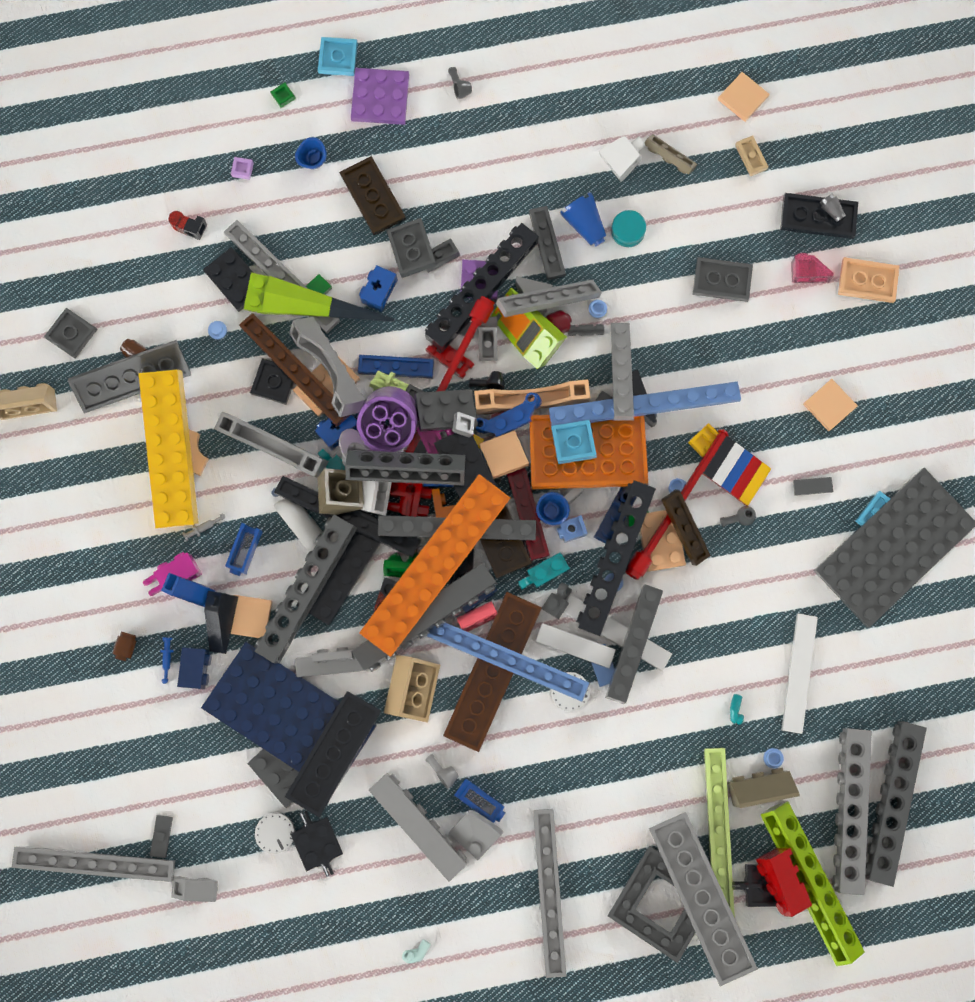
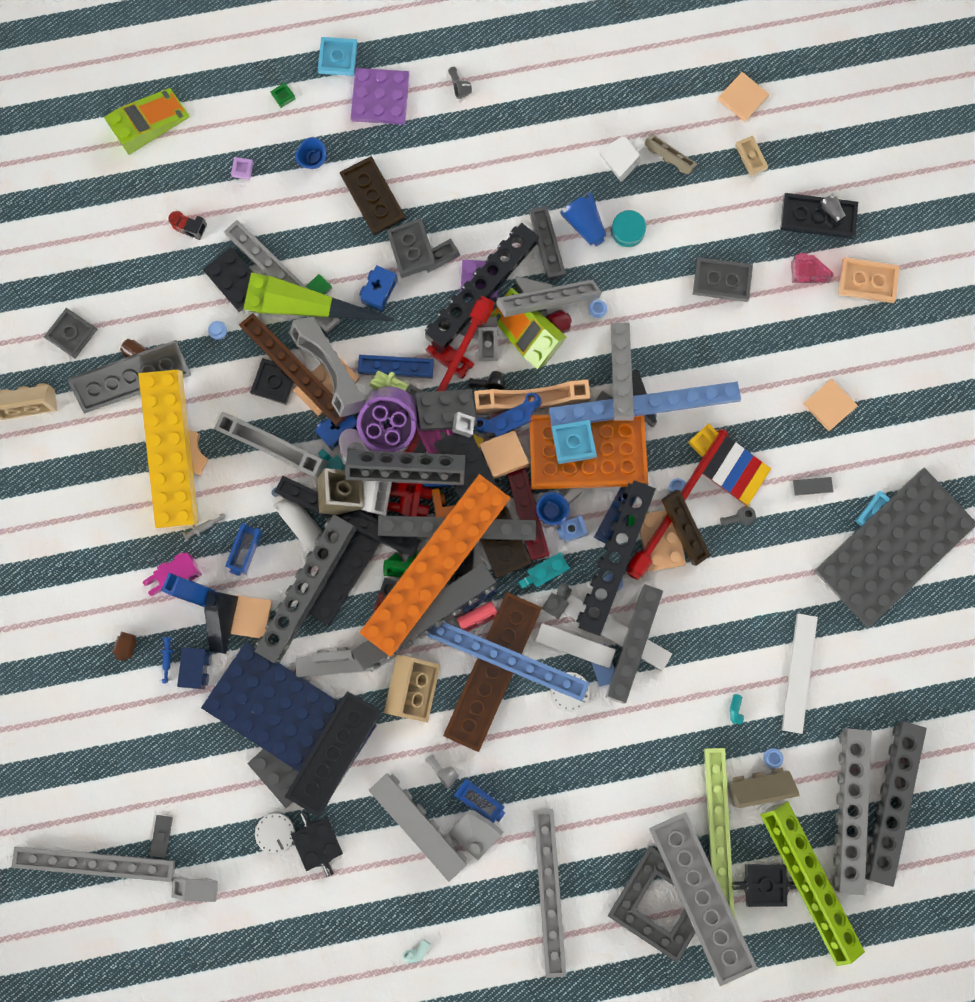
(146, 119): none -> lime slope
(586, 330): dark grey axle -> none
(783, 881): red wedge -> none

